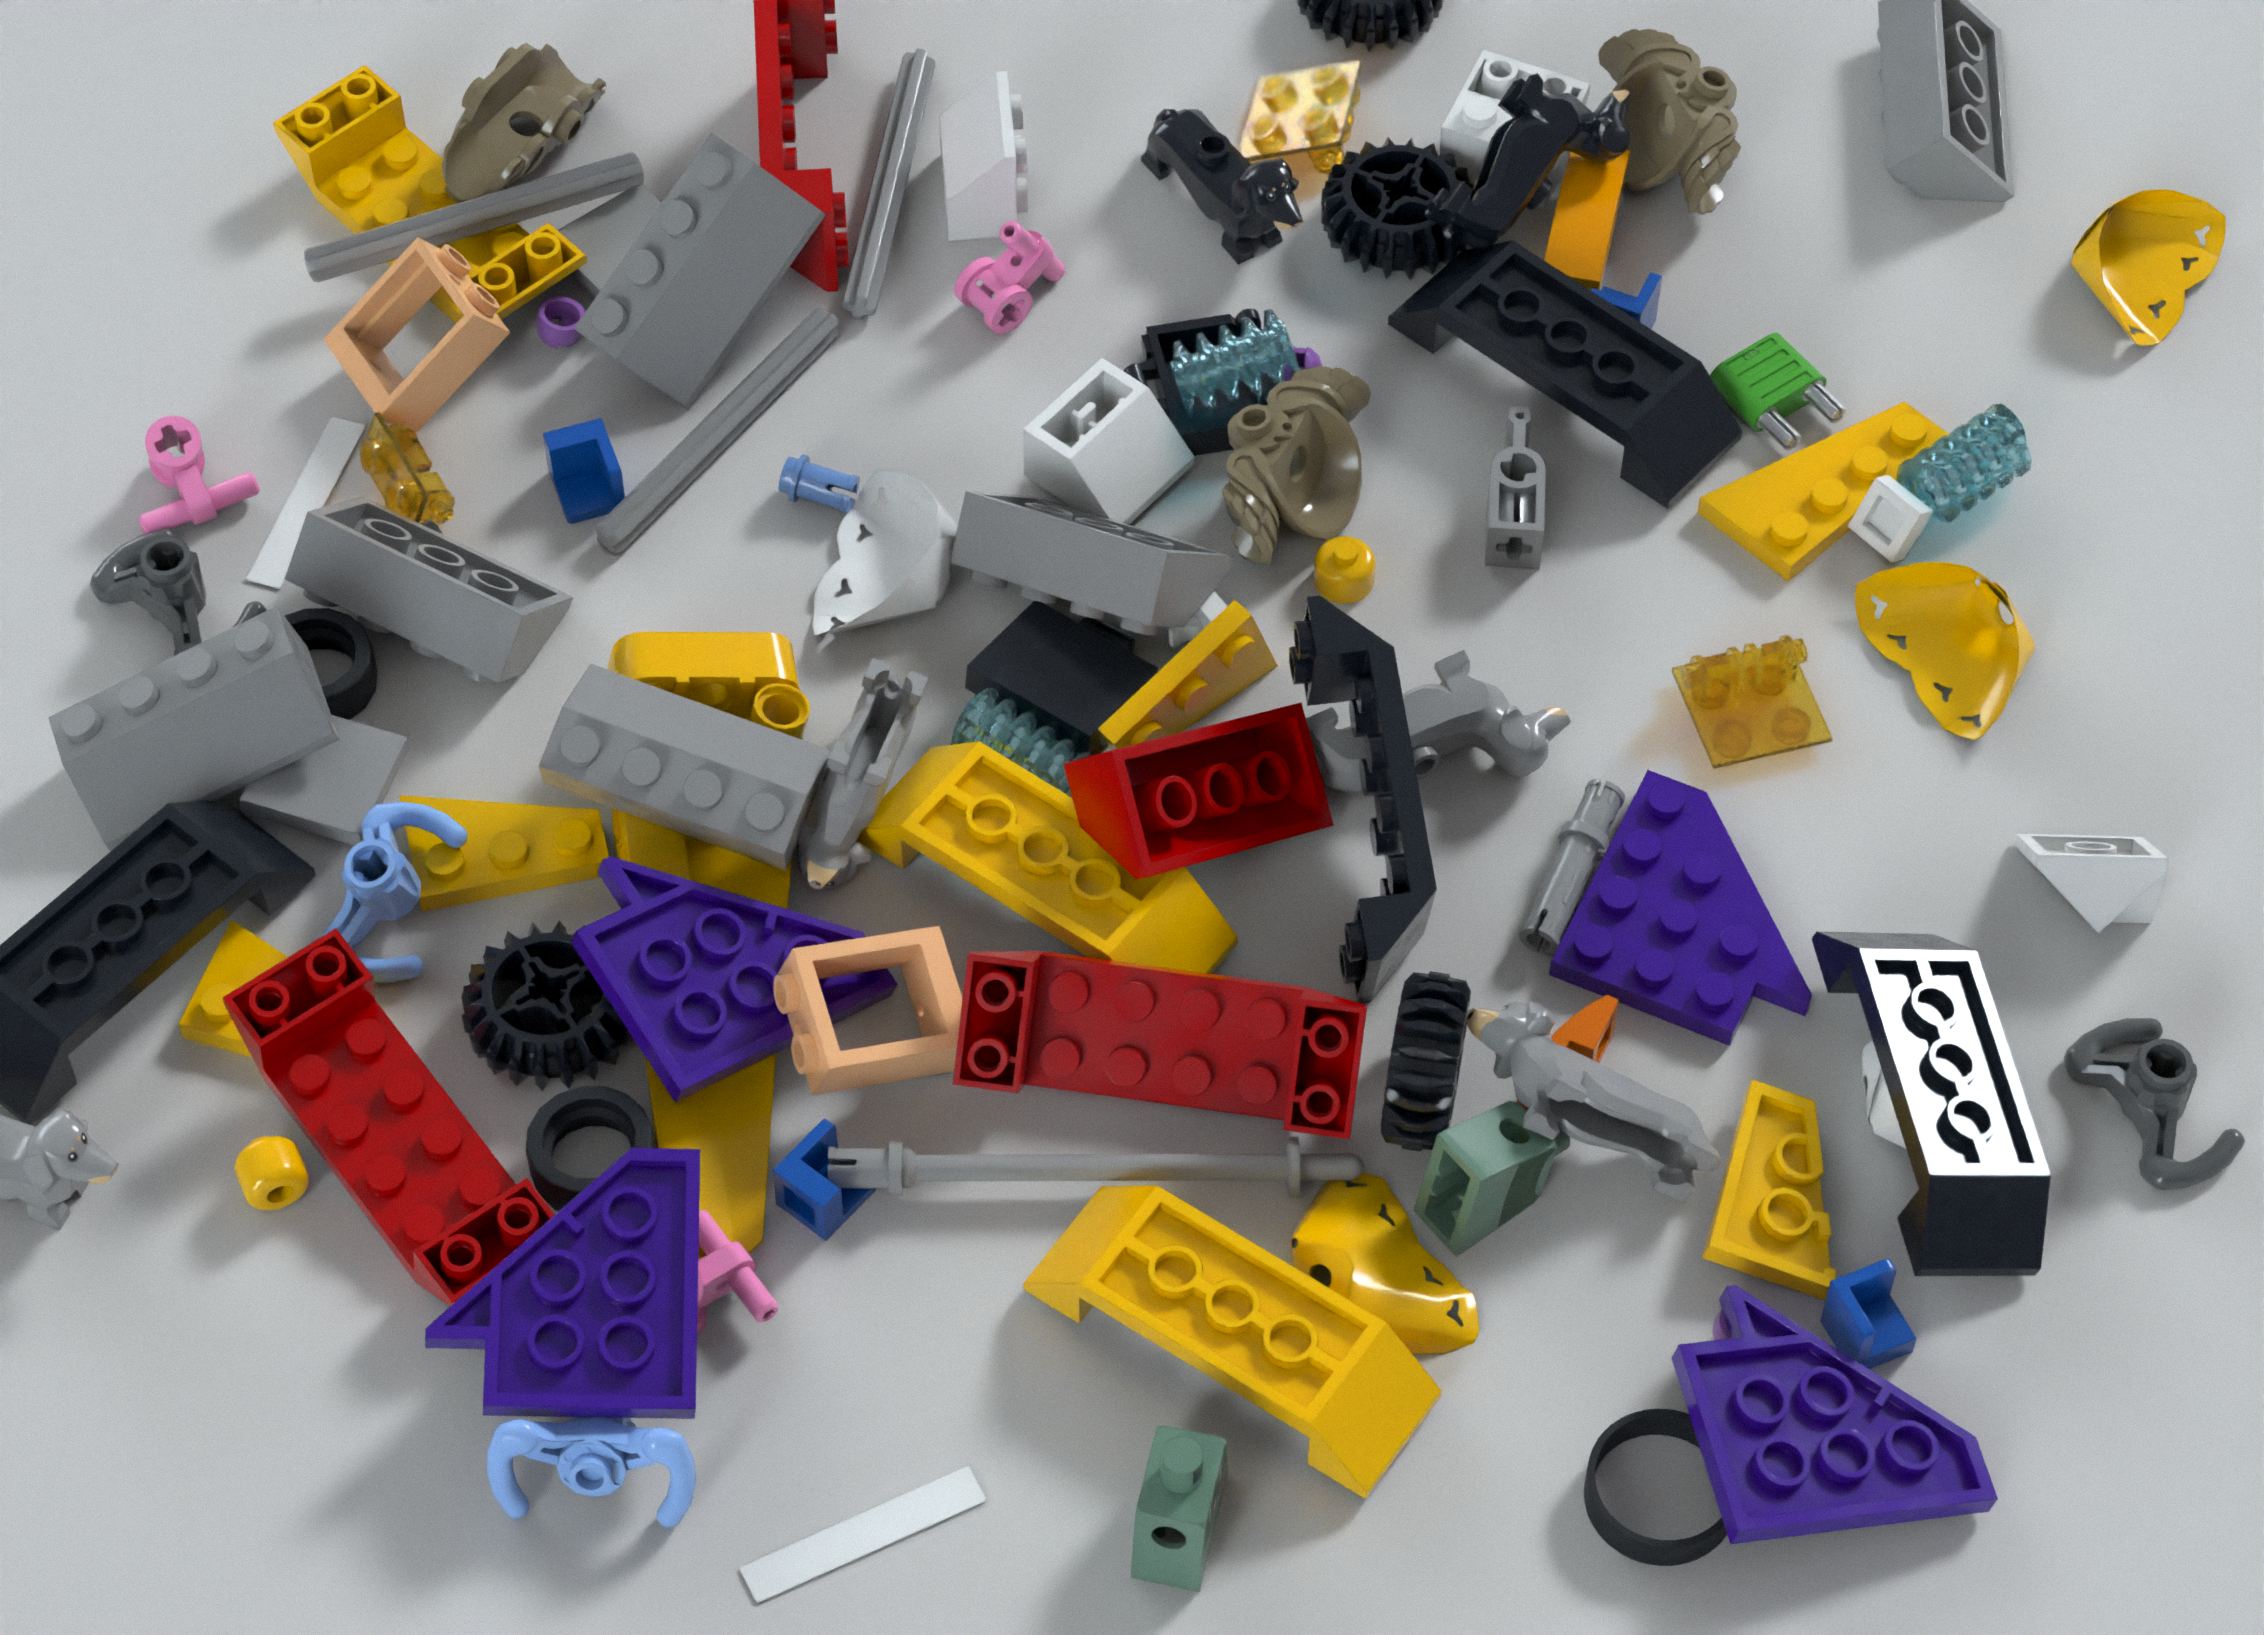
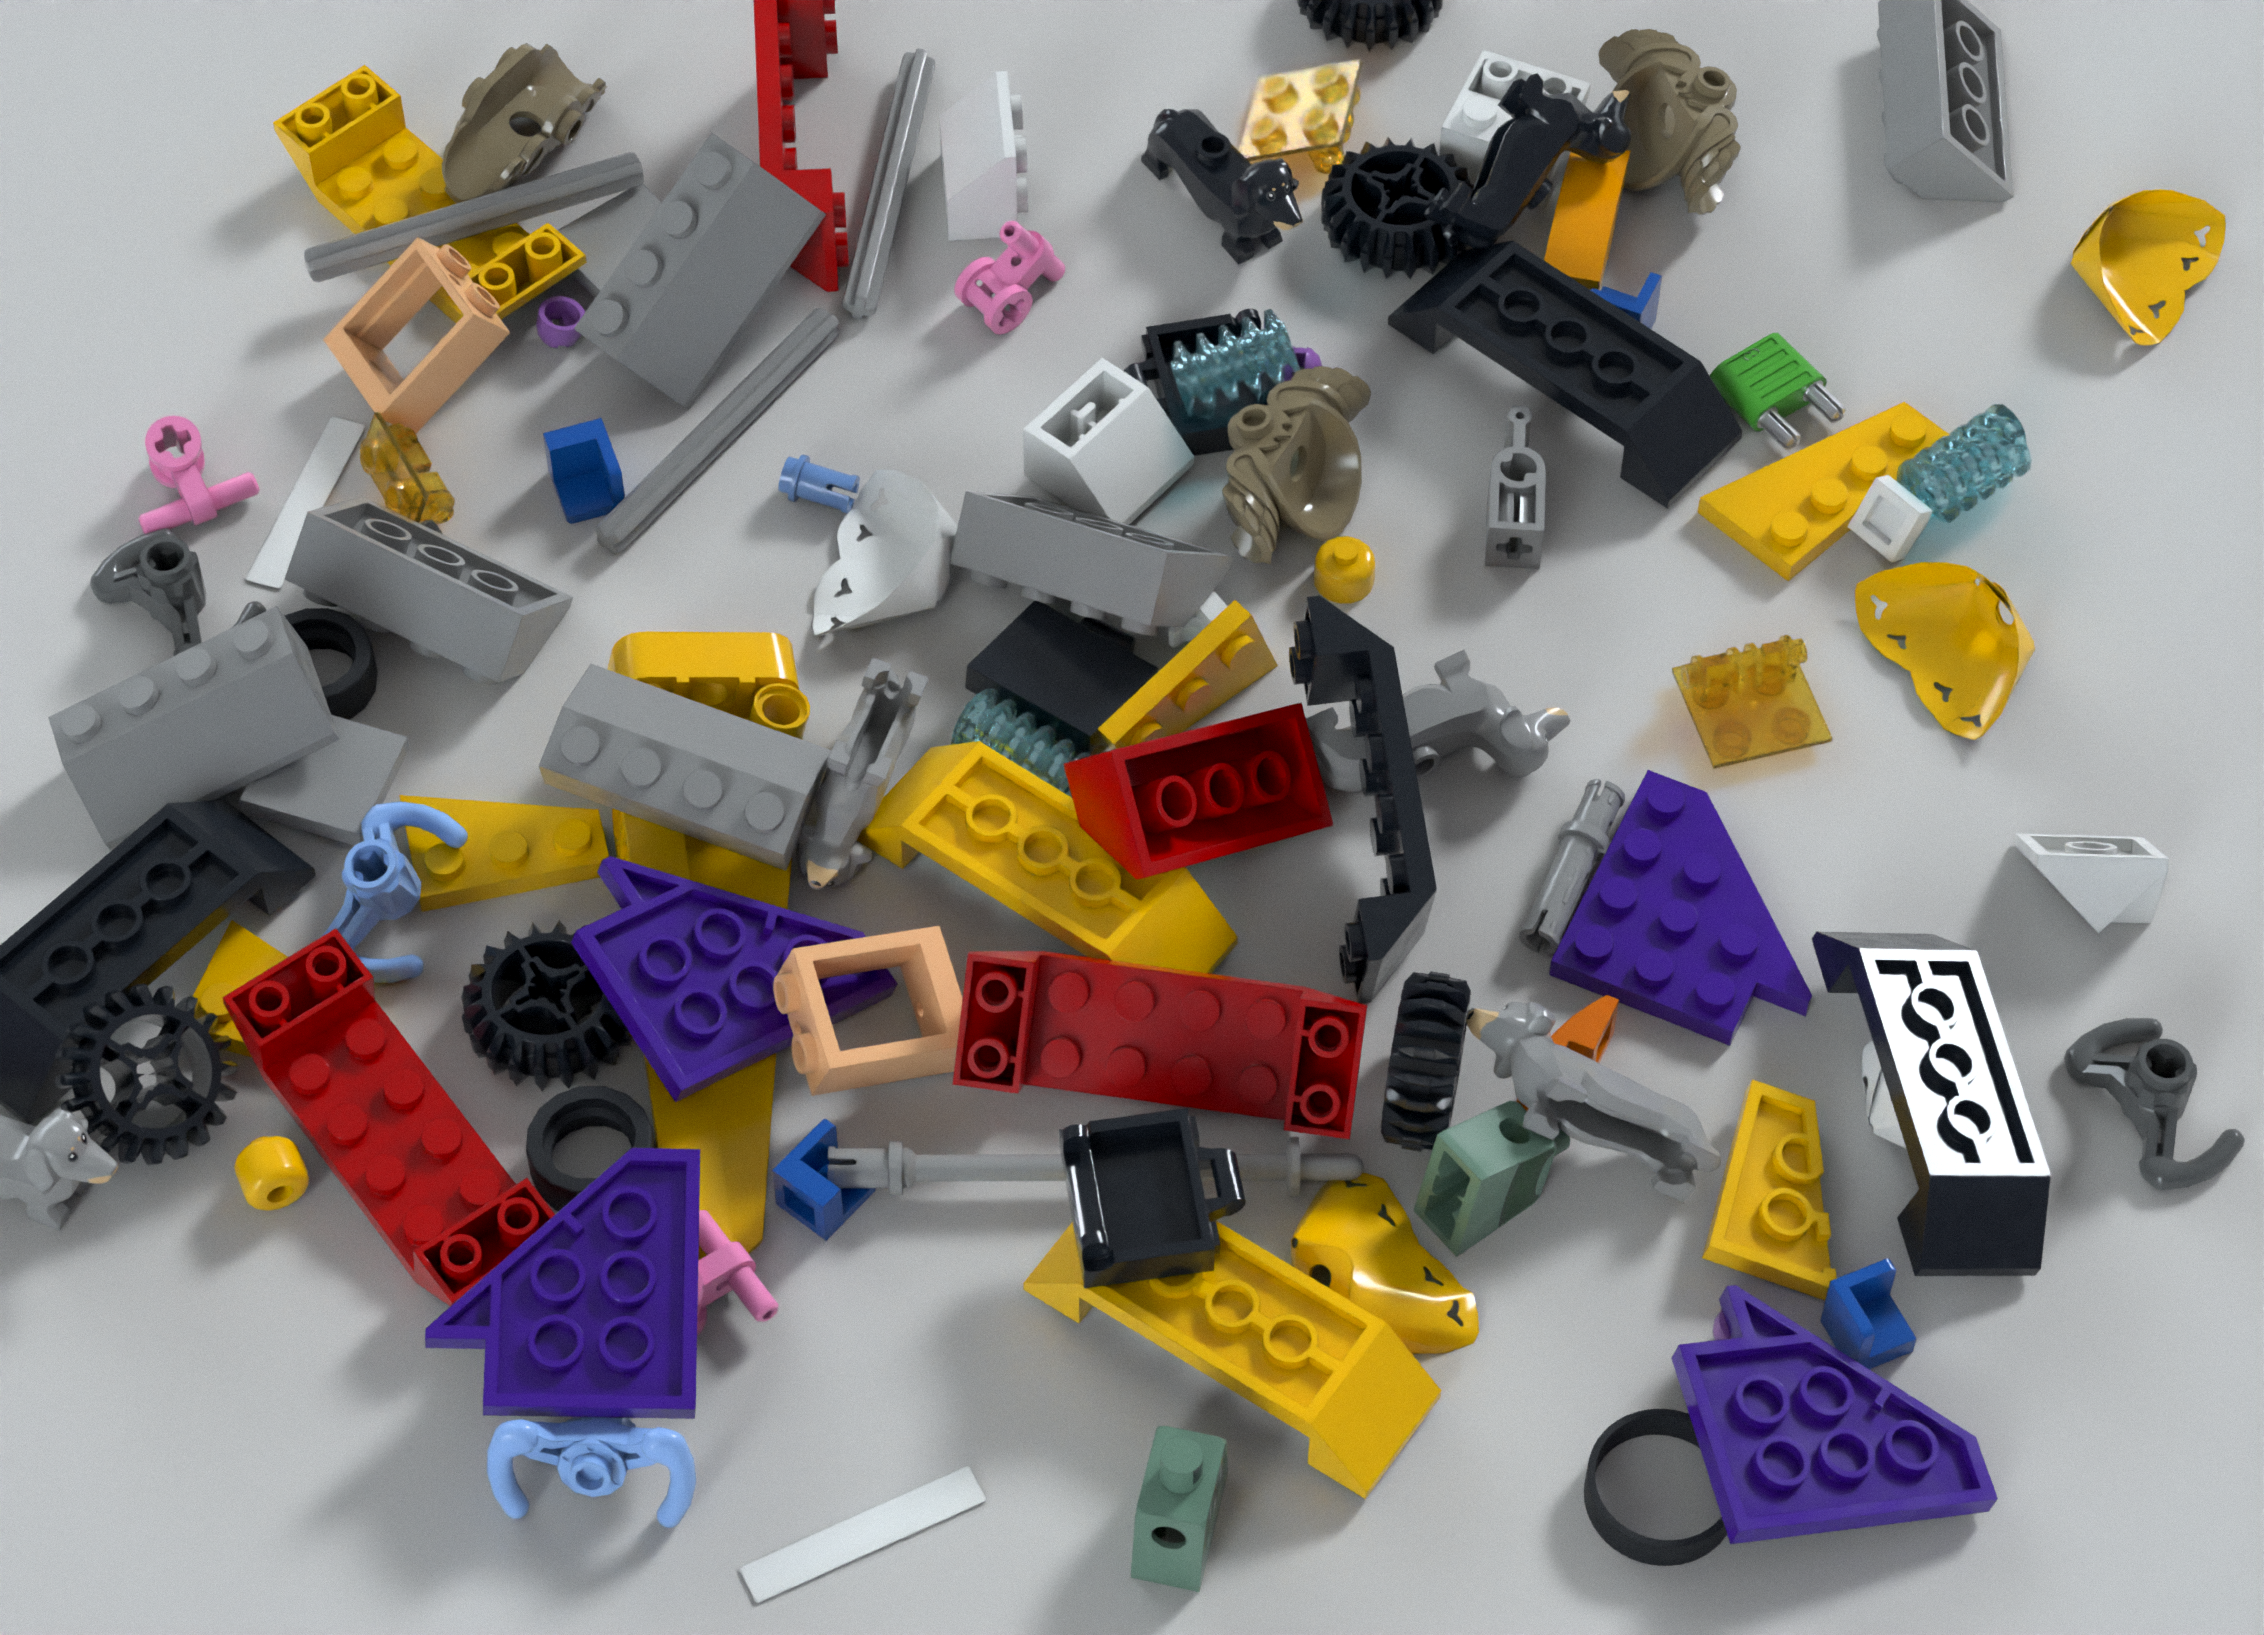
(171, 1086): none -> black gear
(1143, 1198): none -> black piece

